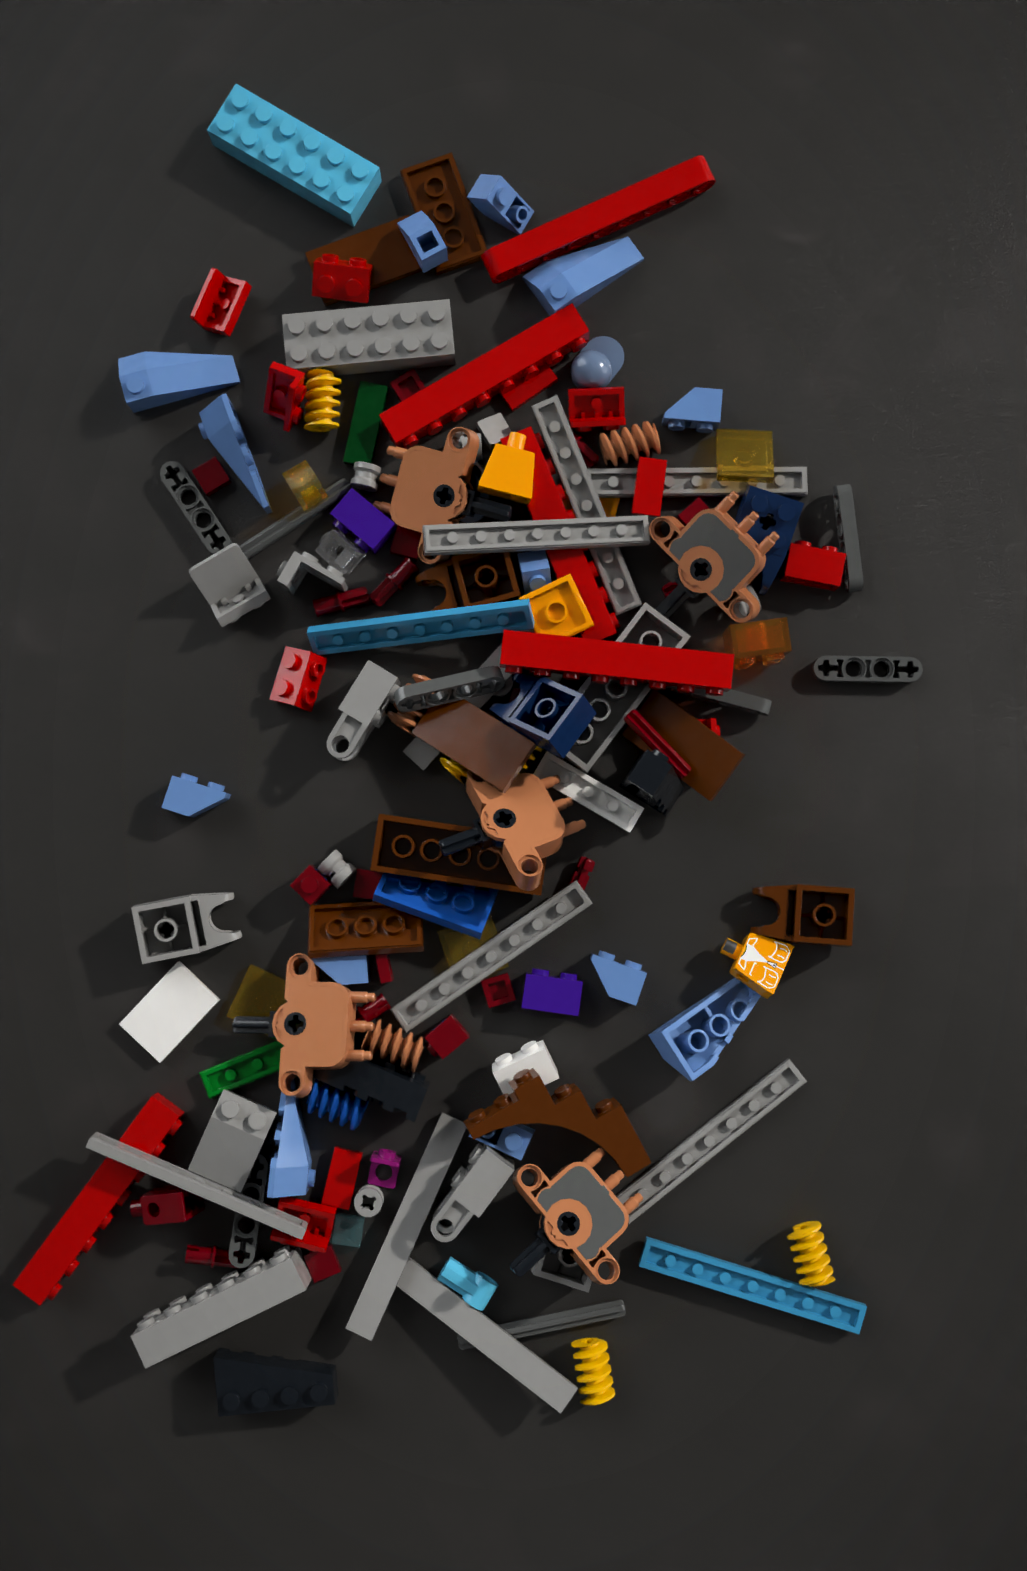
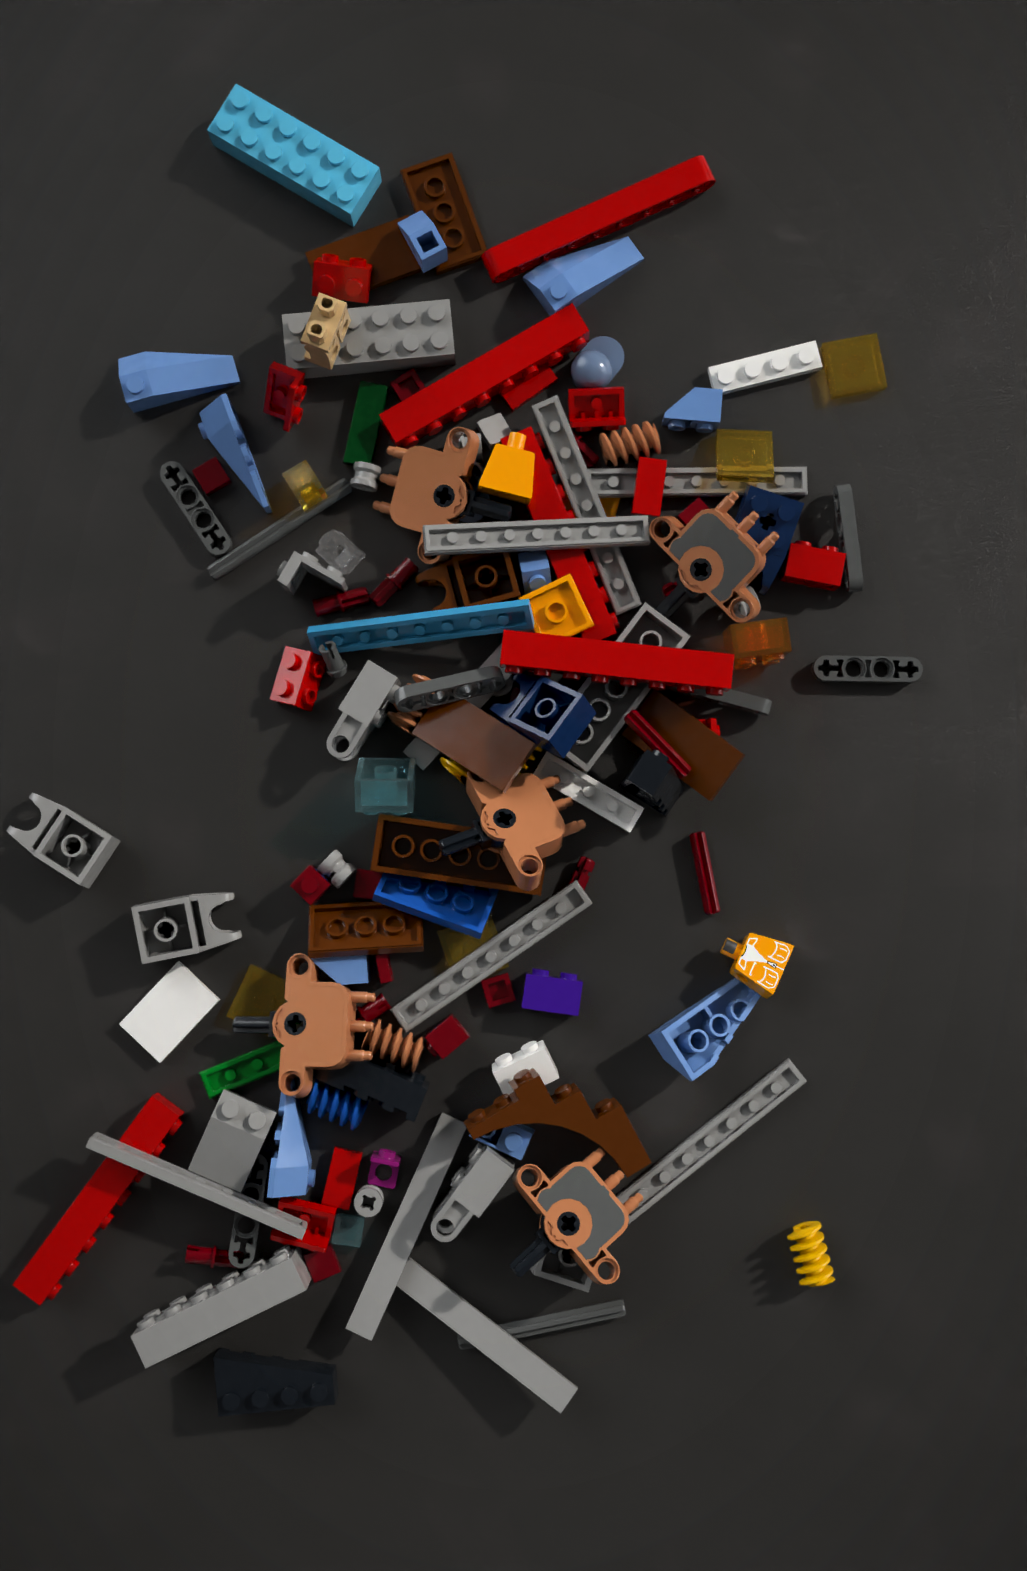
(59, 833): none -> light grey brick
(166, 1205): dark red torso -> none
(192, 799): medium blue slope -> none
(220, 303): red bracket -> none
(229, 584): light grey bracket -> none
(321, 400): yellow piece -> none
(325, 330): none -> tan hips
(335, 665): none -> dark grey pin
(362, 521): dark purple brick -> none
(385, 785): none -> clear light blue brick
(406, 543): dark red tile -> none
(473, 1286): medium azure piece -> none
(500, 202): medium blue slope -> none
(596, 1370): yellow piece -> none
(619, 979): medium blue slope -> none
(704, 872): none -> dark red axle
(752, 1285): dark azure plate -> none
(765, 368): none -> white plate
(798, 910): reddish brown brick -> none
(853, 366): none -> clear yellow tile

